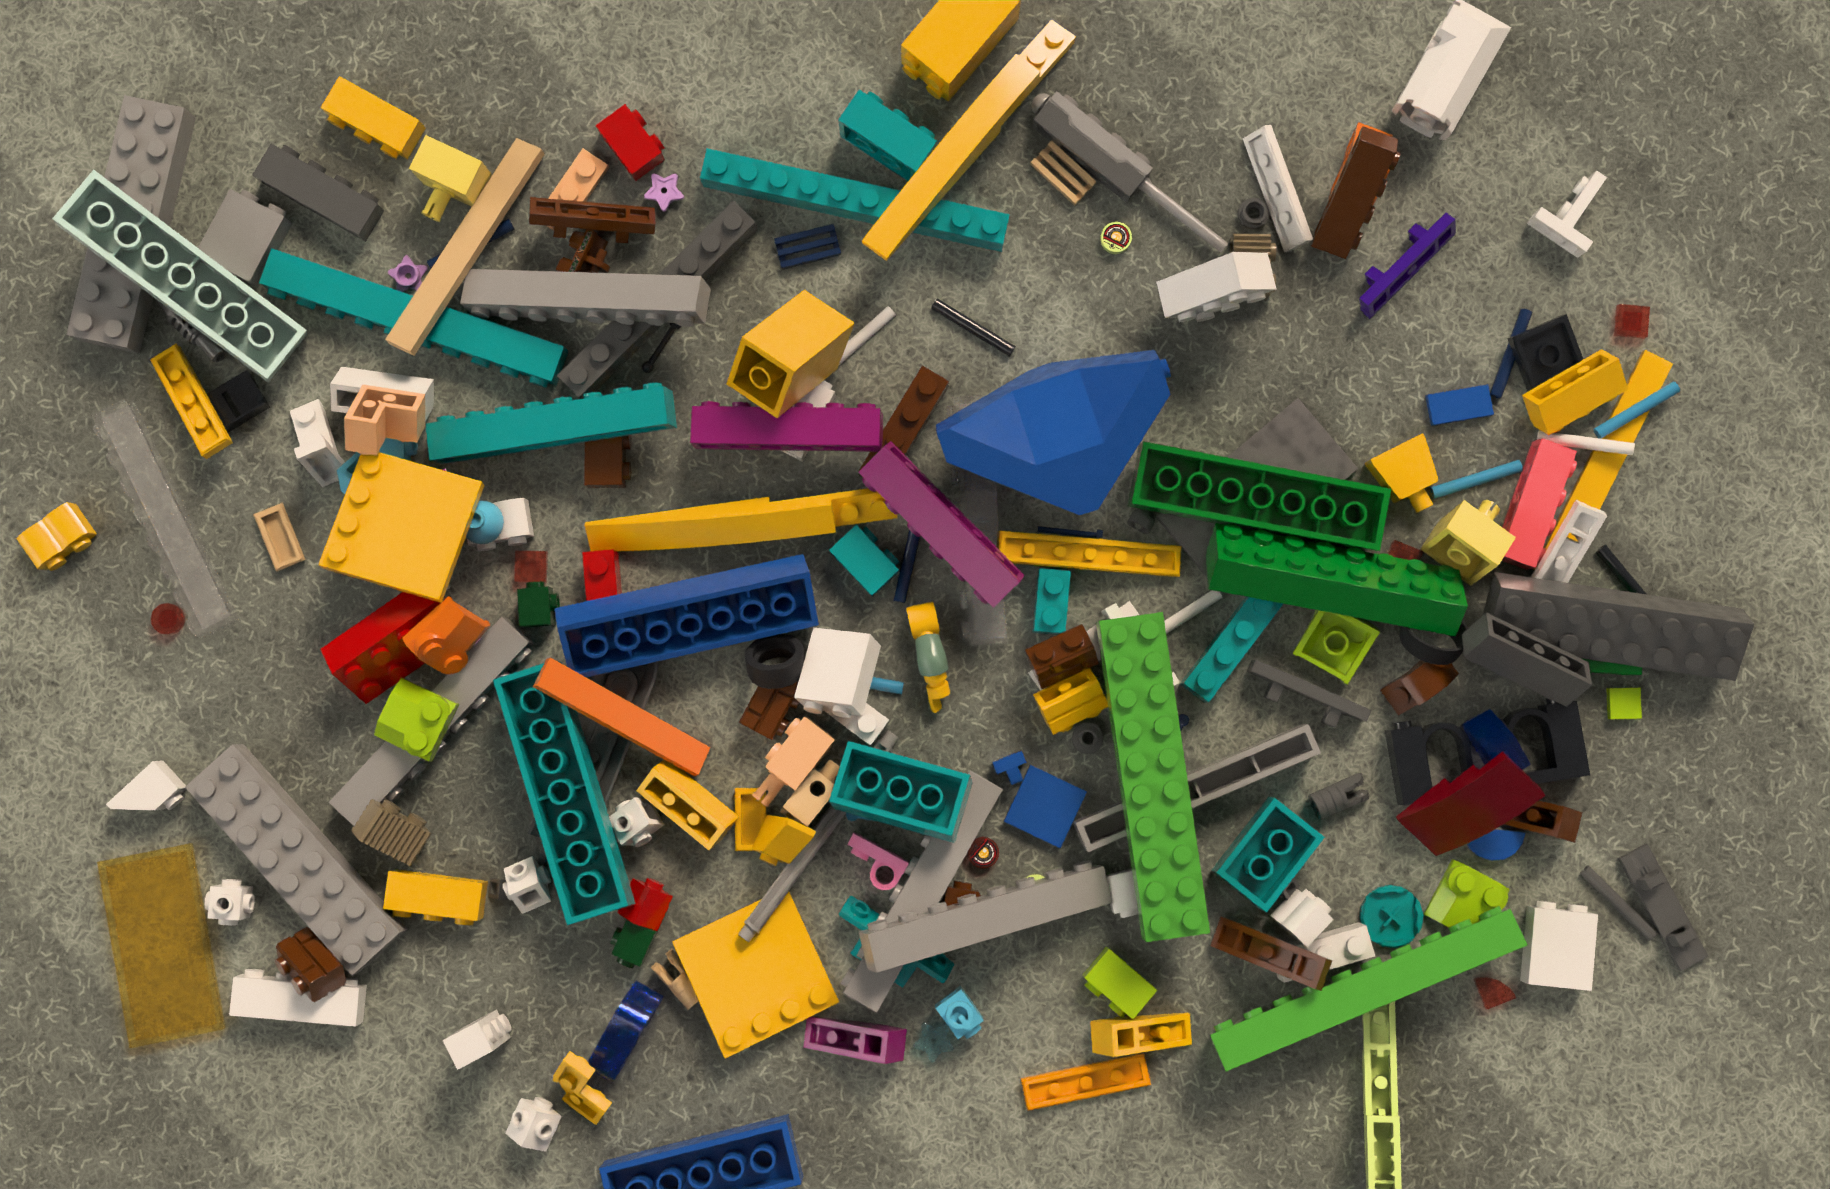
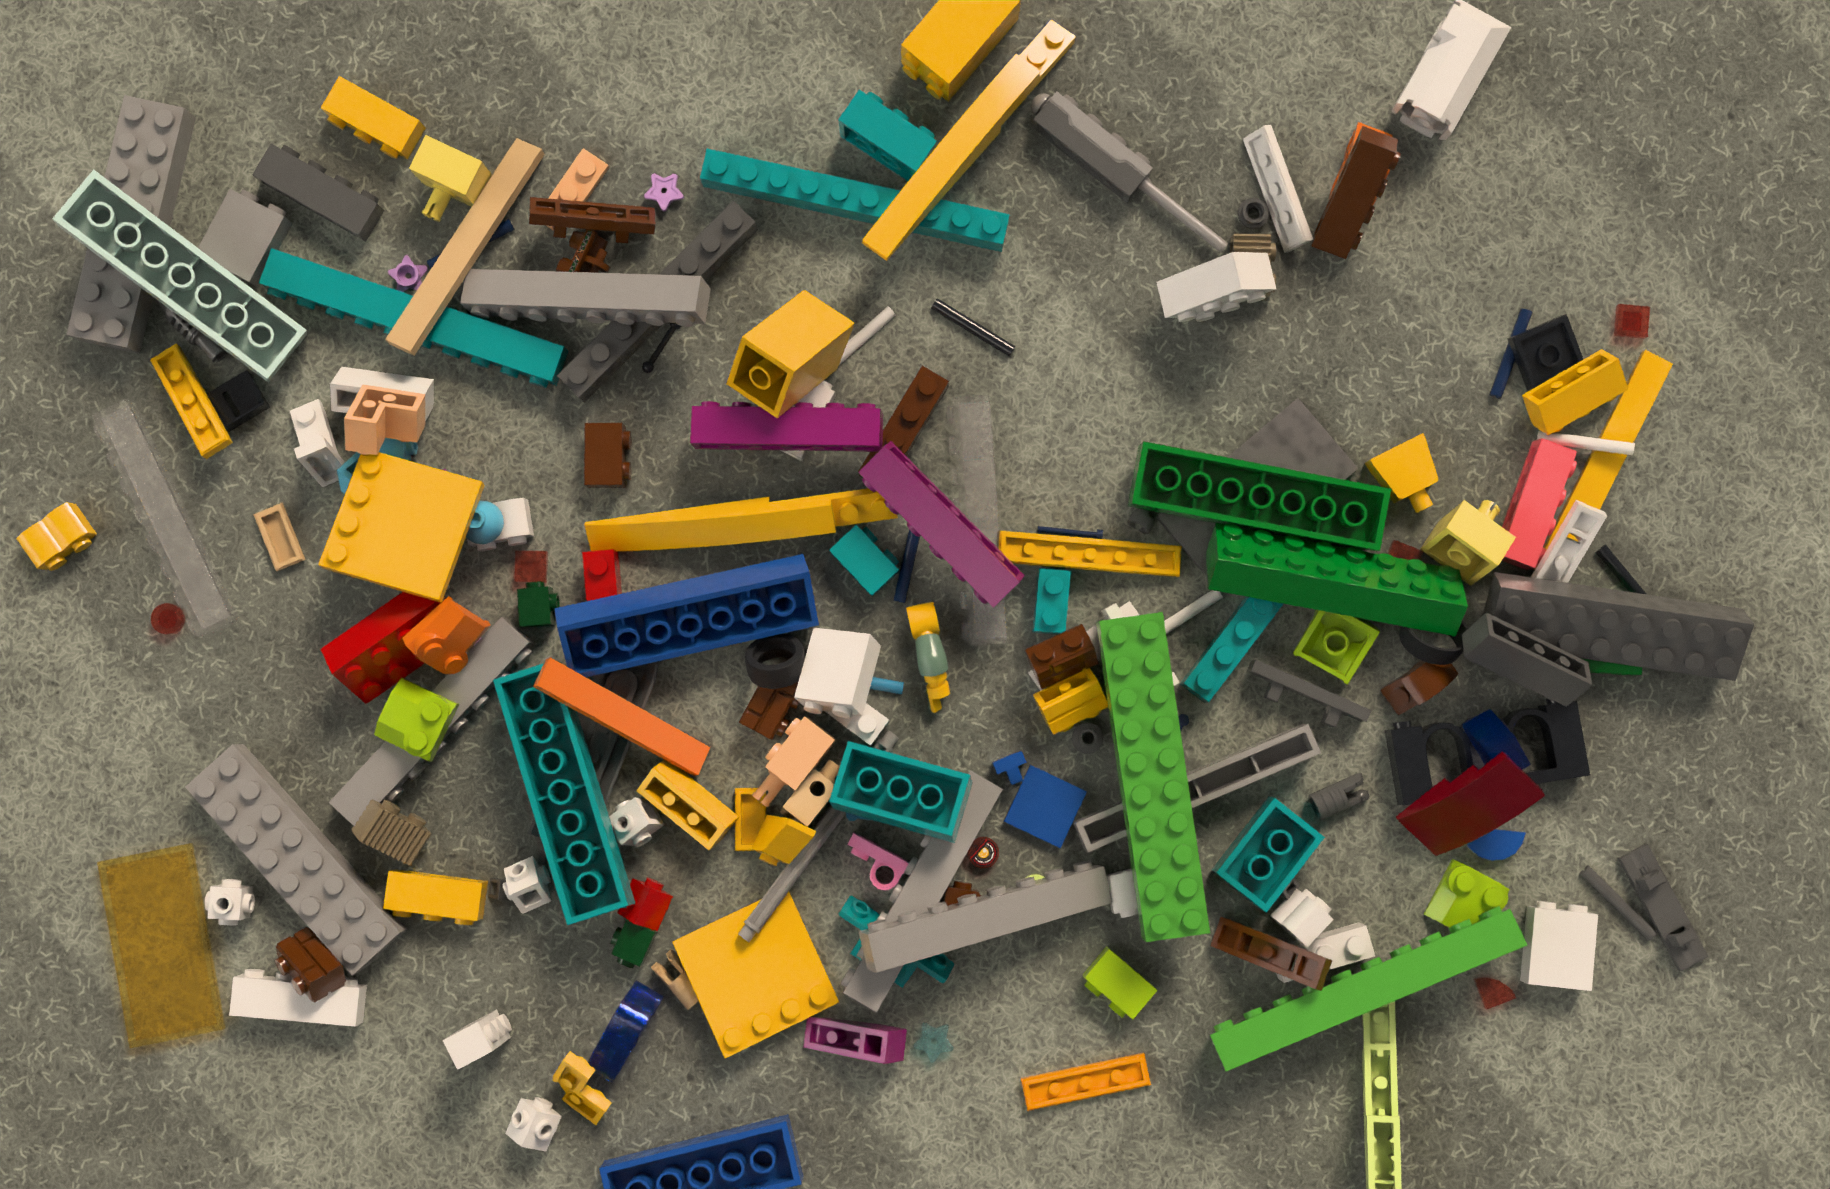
(151, 789): white slope -> none
(551, 424): teal brick -> none
(630, 141): red brick -> none
(785, 264): dark blue tile -> none
(960, 1013): medium azure brick -> none
(1044, 154): tan tile -> none
(1061, 427): blue panel -> none
(1116, 237): tile -> none
(1142, 1034): yellow slope -> none
(1391, 916): teal tile -> none
(1425, 246): dark purple hinge -> none
(1459, 405): blue tile -> none
(1476, 479): dark azure piece -> none
(1549, 820): reddish brown slope -> none
(1560, 226): white bracket -> none
(1624, 703): lime tile -> none
(1636, 410): dark azure piece -> none

